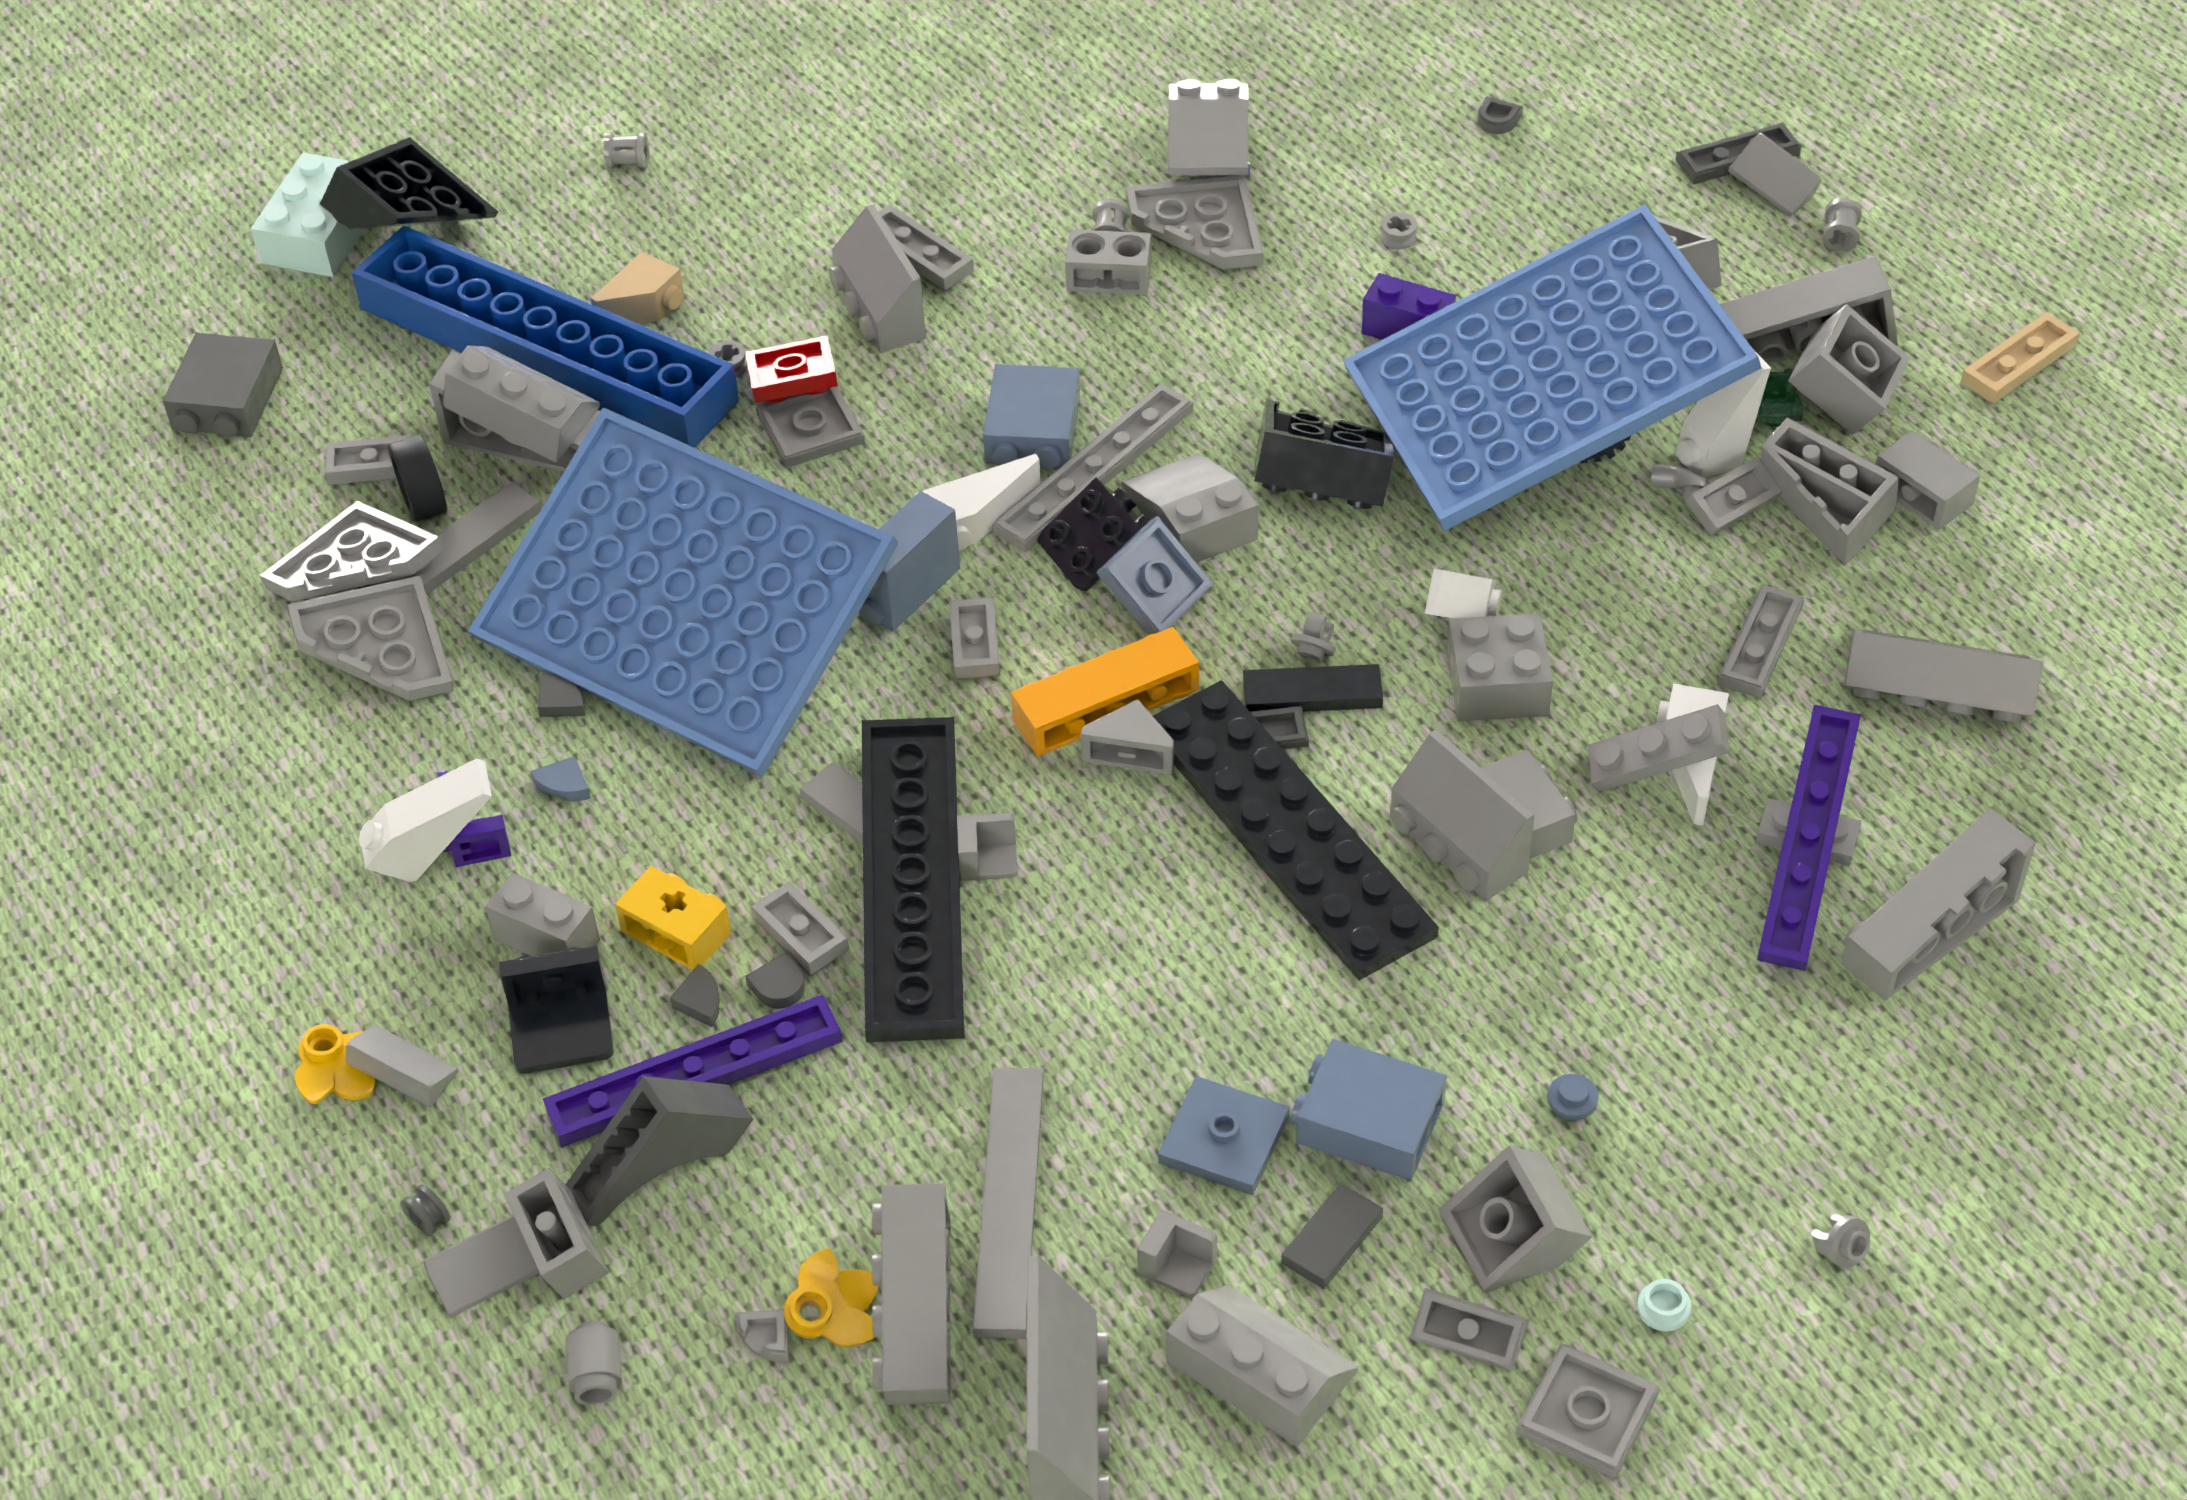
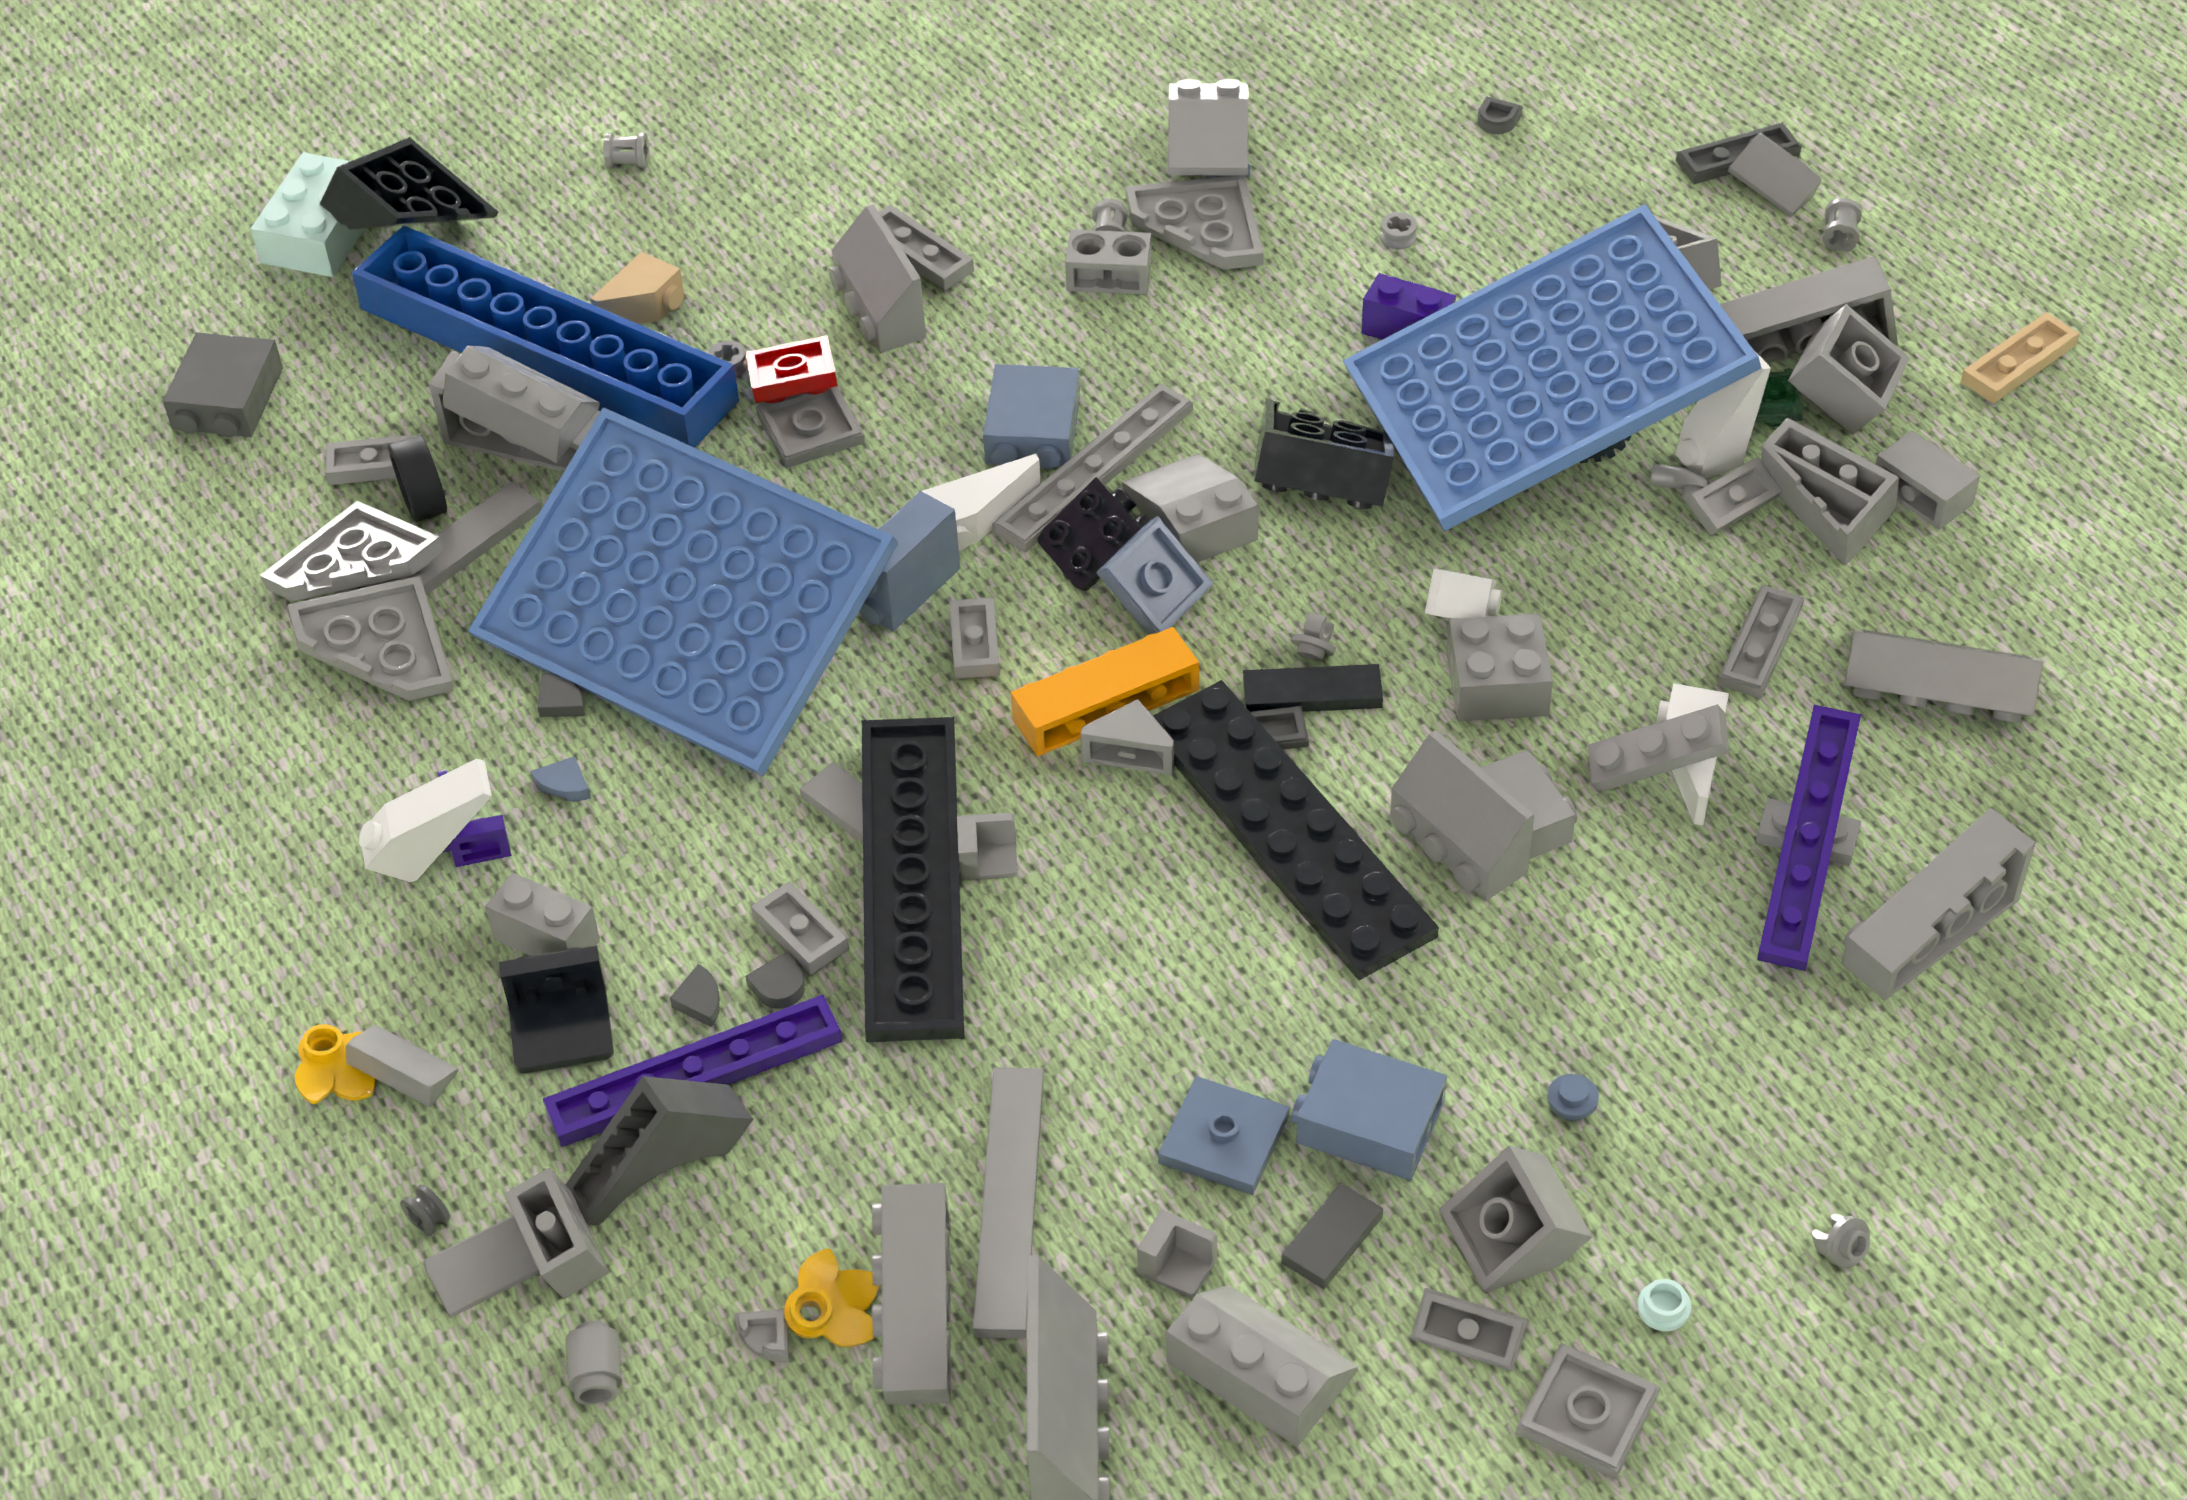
(673, 918): yellow brick -> none

